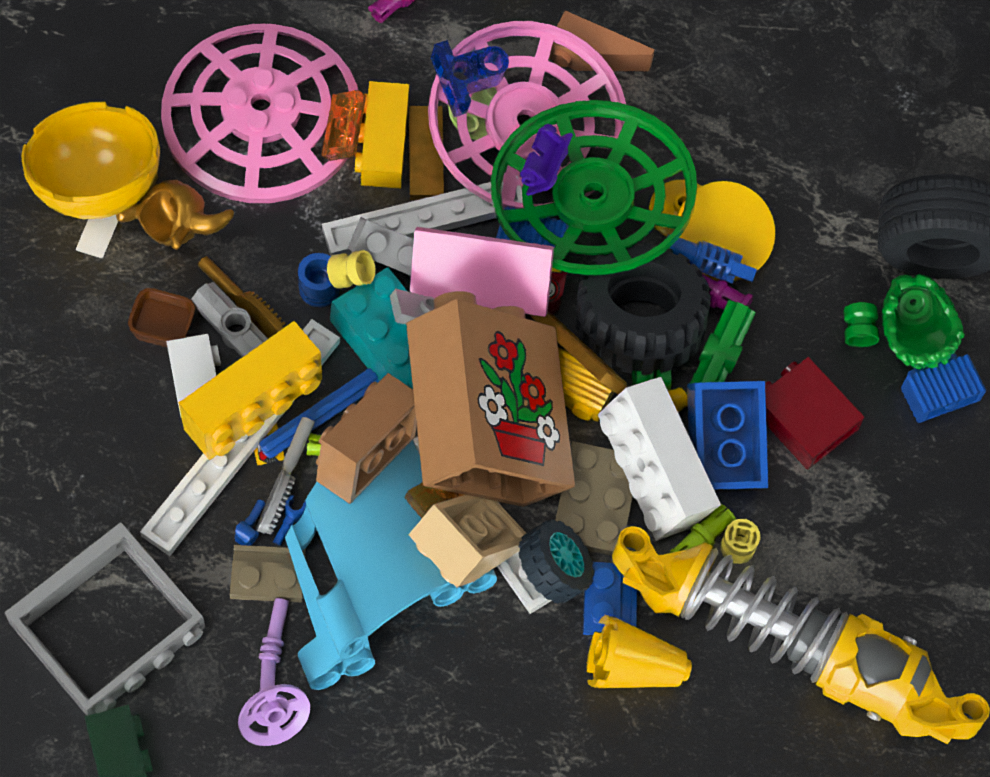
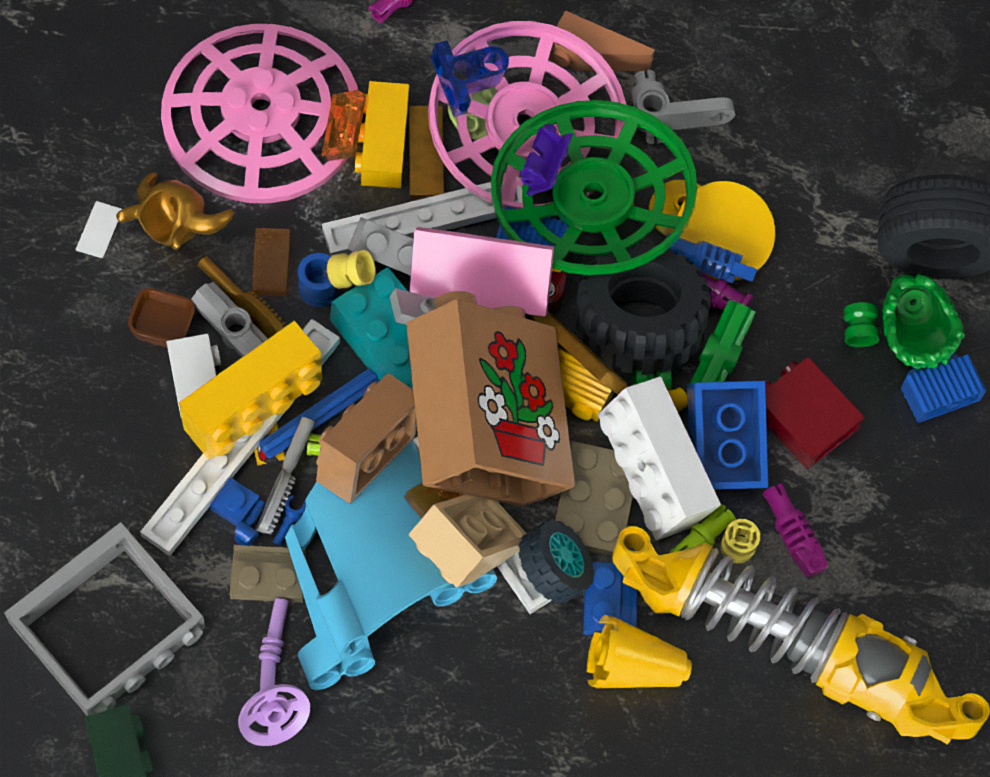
(92, 160): yellow piece -> none
(234, 502): none -> blue plate
(271, 261): none -> clear orange tile
(678, 114): none -> light grey piece
(796, 533): none -> magenta hinge

